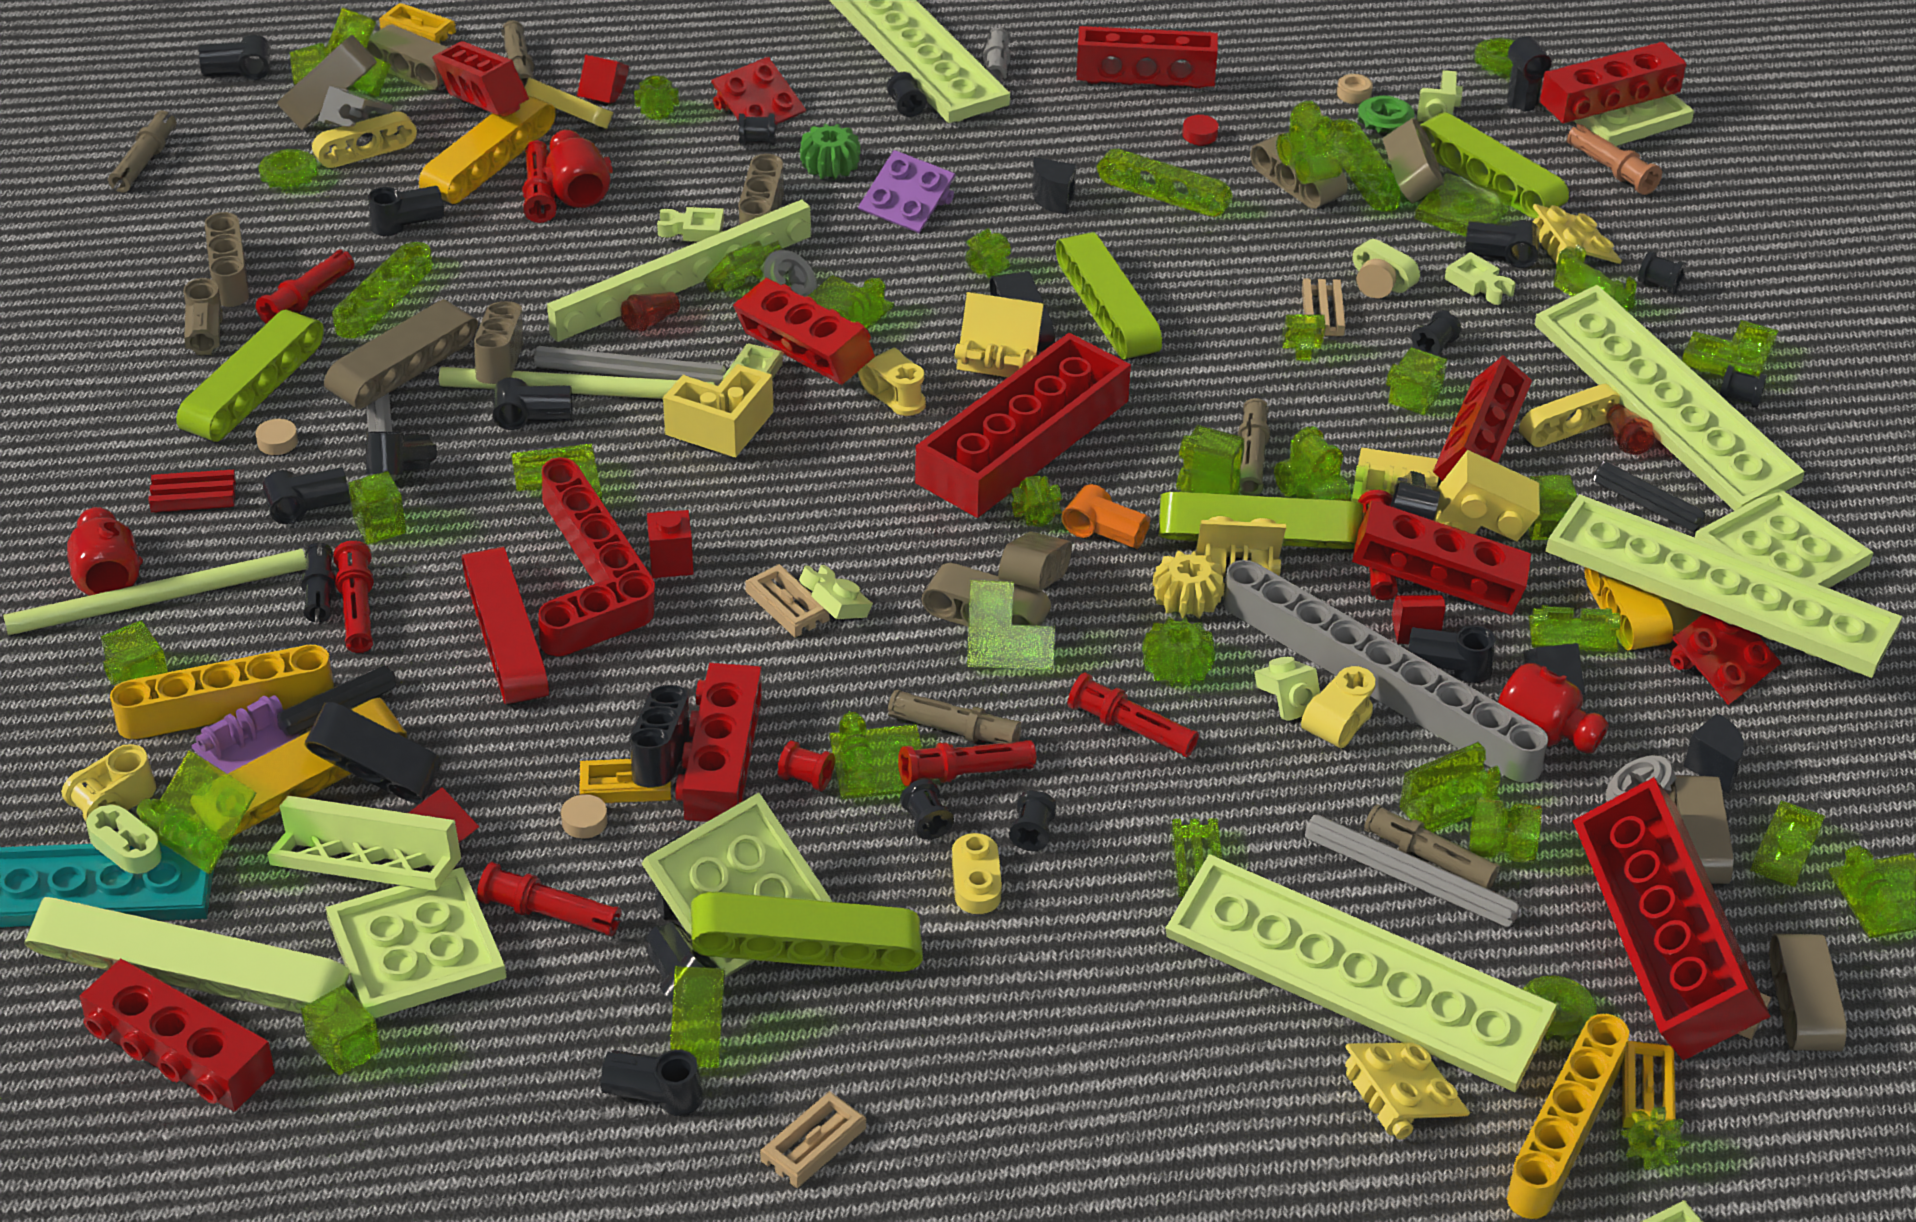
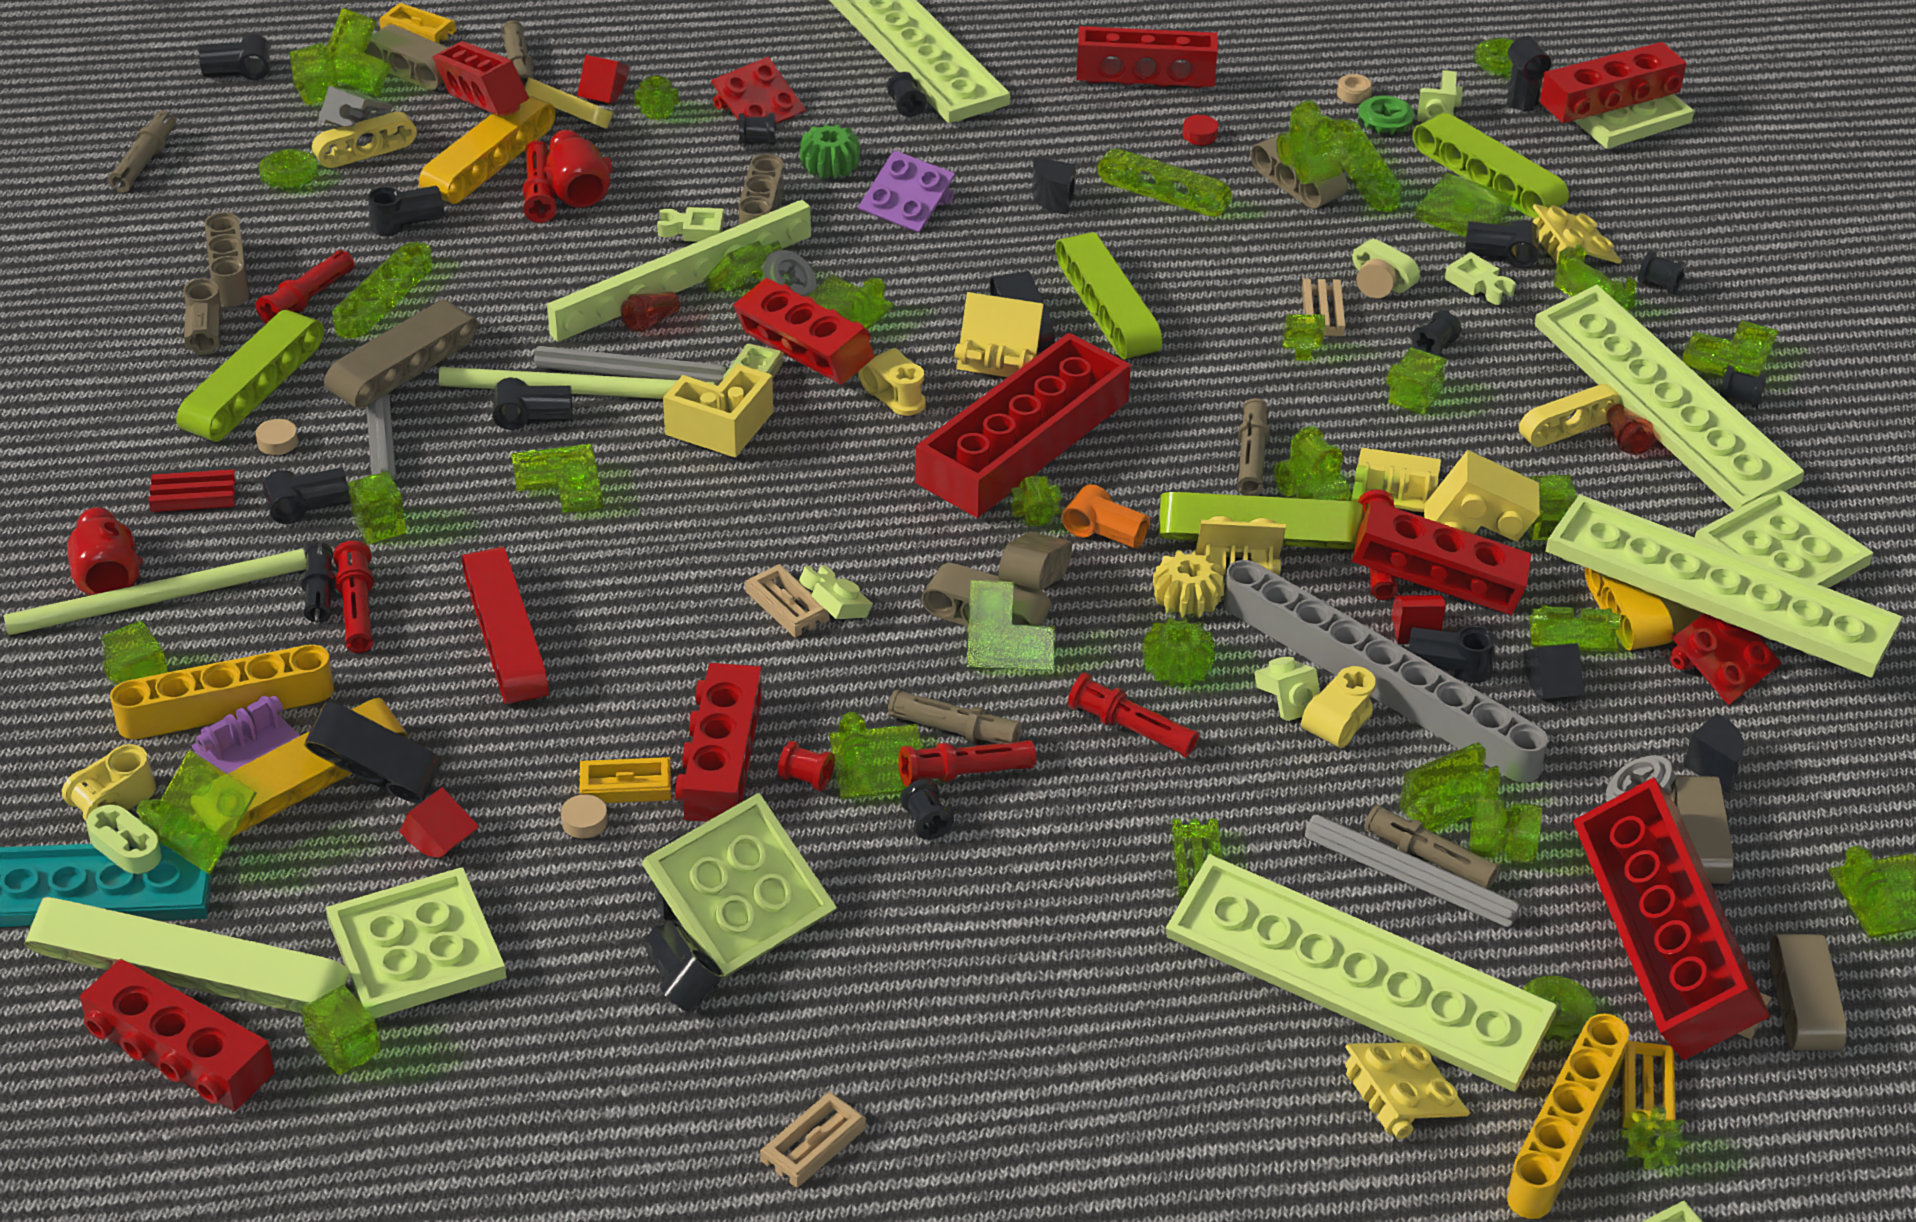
(339, 69): dark tan beam -> none
(346, 694): black axle -> none
(371, 837): yellowish green fence -> none
(398, 452): black piece -> none
(498, 342): dark tan beam -> none
(529, 895): red pin -> none
(623, 586): red beam -> none
(660, 736): black beam -> none
(665, 1079): black piece -> none
(670, 543): red brick -> none
(698, 1013): clear neon green plate -> none
(806, 932): lime beam -> none
(976, 873): light yellow plate -> none
(988, 253): clear neon green gear -> none
(997, 53): light grey pin -> none
(1031, 827): black bush -> none
(1210, 462): clear neon green brick -> none
(1413, 160): dark tan beam -> none
(1415, 496): black piece -> none
(1485, 415): red brick -> none
(1553, 706): red piece -> none
(1624, 164): nougat pin -> none
(1649, 496): black axle -> none
(1787, 843): clear neon green plate -> none

